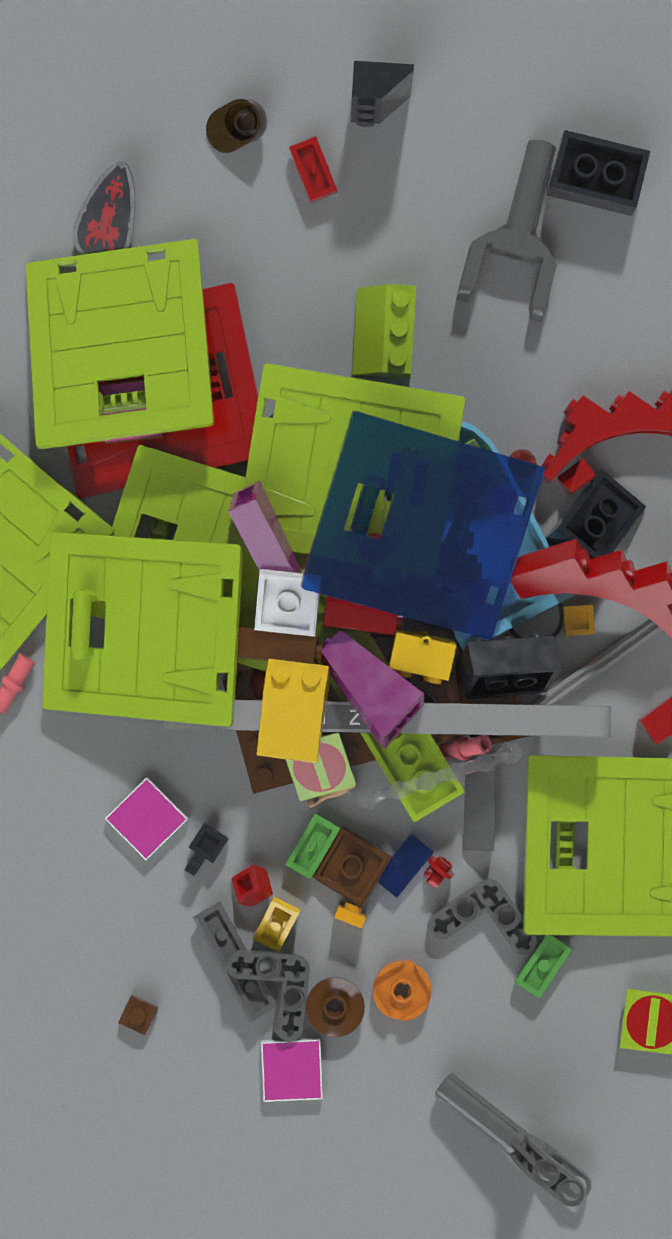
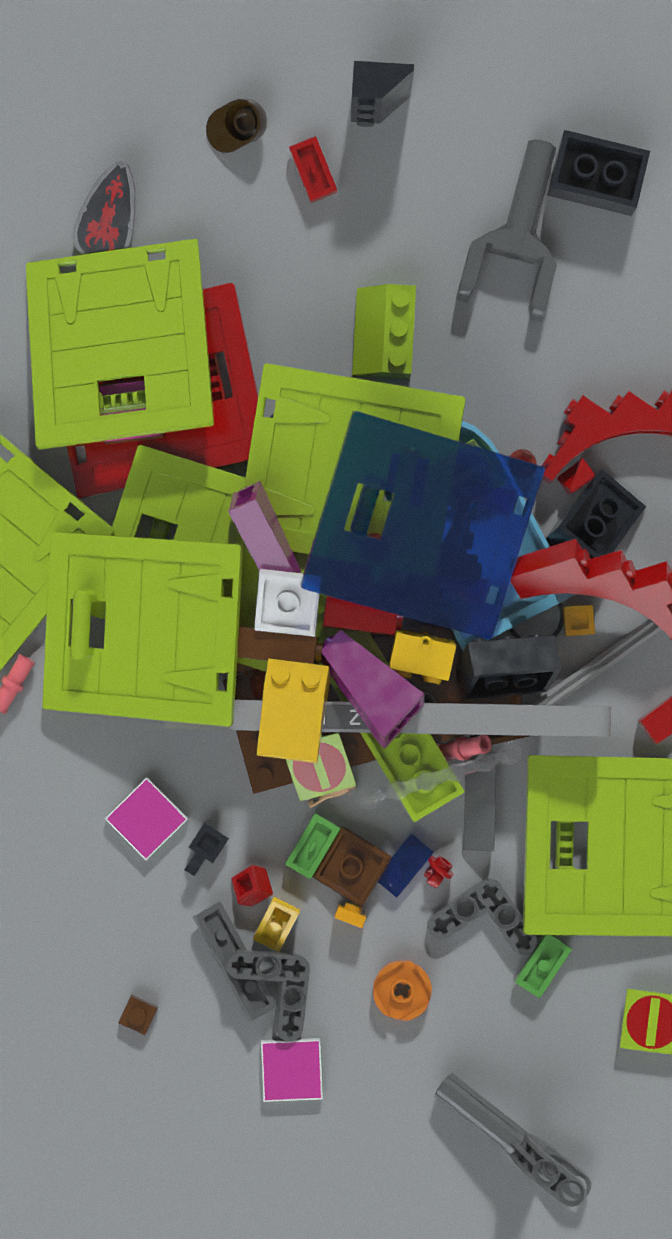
(337, 1022): reddish brown dish -> none

